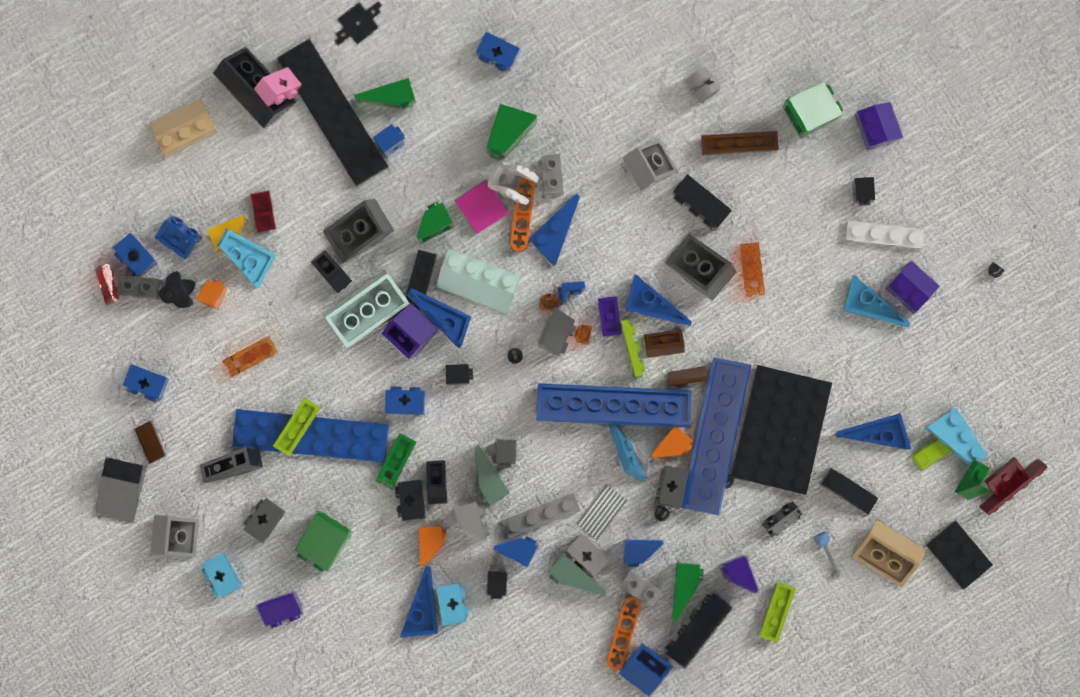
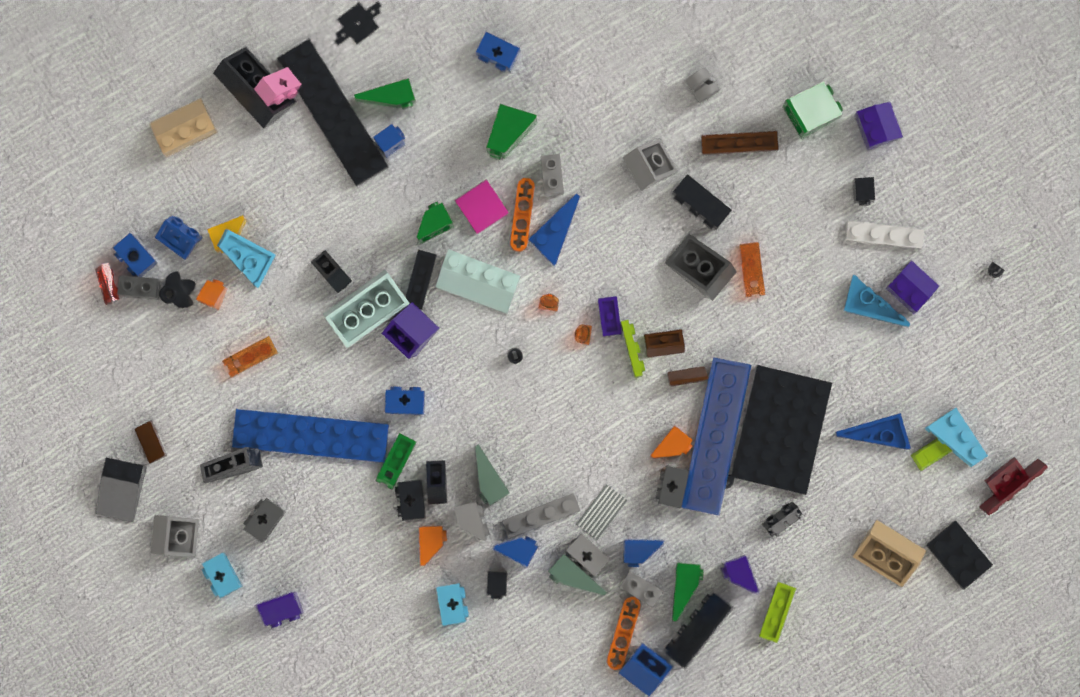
(137, 375): blue brick -> none
(263, 211): dark red slope -> none
(297, 427): lime plate -> none
(323, 541): green slope -> none
(358, 230): dark grey slope -> none
(422, 614): blue wing -> none
(447, 319): blue wing -> none
(458, 374): black brick -> none
(505, 453): dark grey brick -> none
(509, 174): white piece -> none
(556, 332): dark grey slope -> none
(573, 287): blue bracket -> none
(614, 405): blue plate -> none
(626, 454): dark azure wing -> none
(648, 302): blue wing -> none
(661, 514): black hinge -> none
(823, 540): hinge -> none
(848, 490): black slope -> none
(971, 482): green slope -> none

